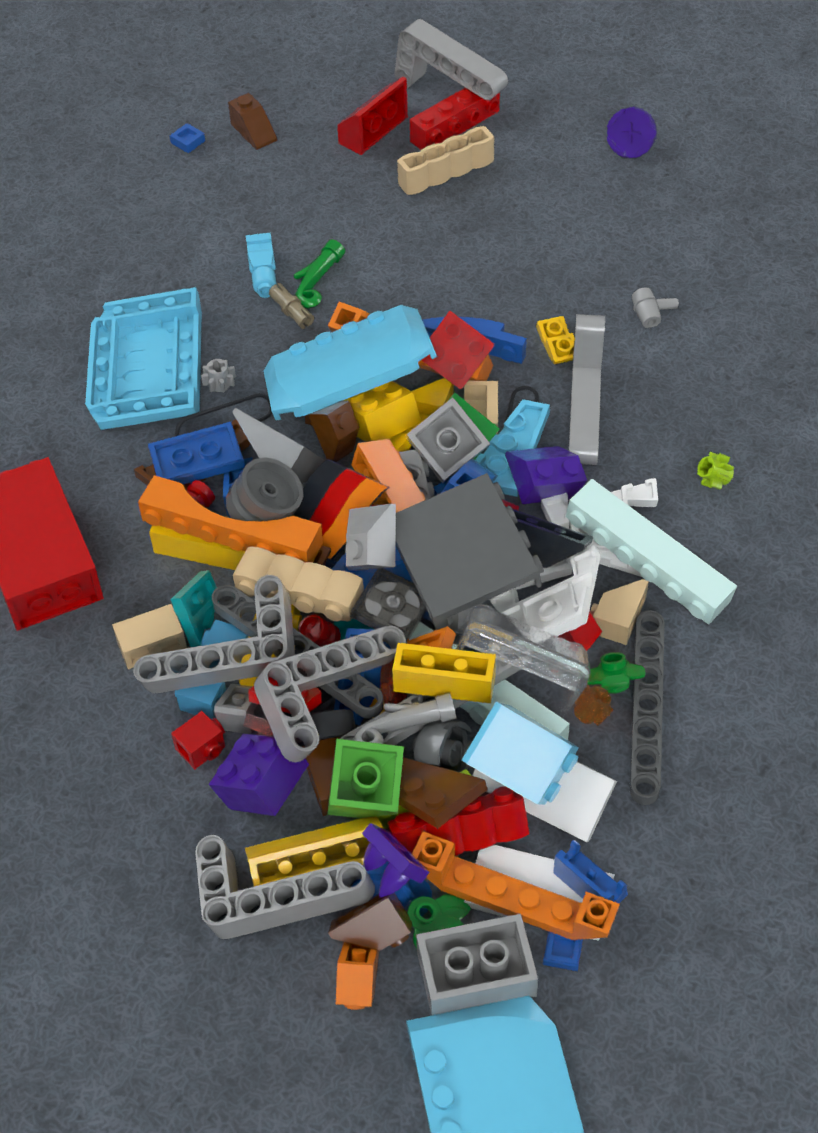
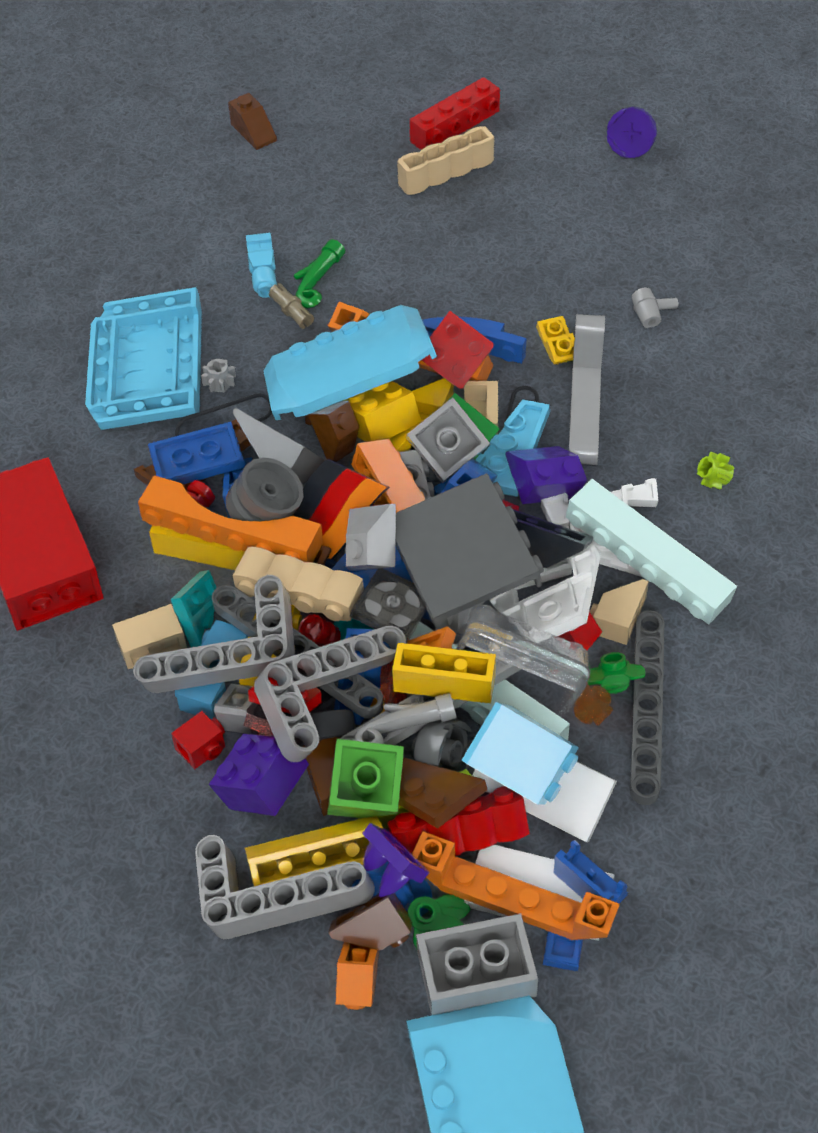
(187, 138): blue plate -> none
(375, 118): red slope -> none
(425, 44): light grey beam -> none

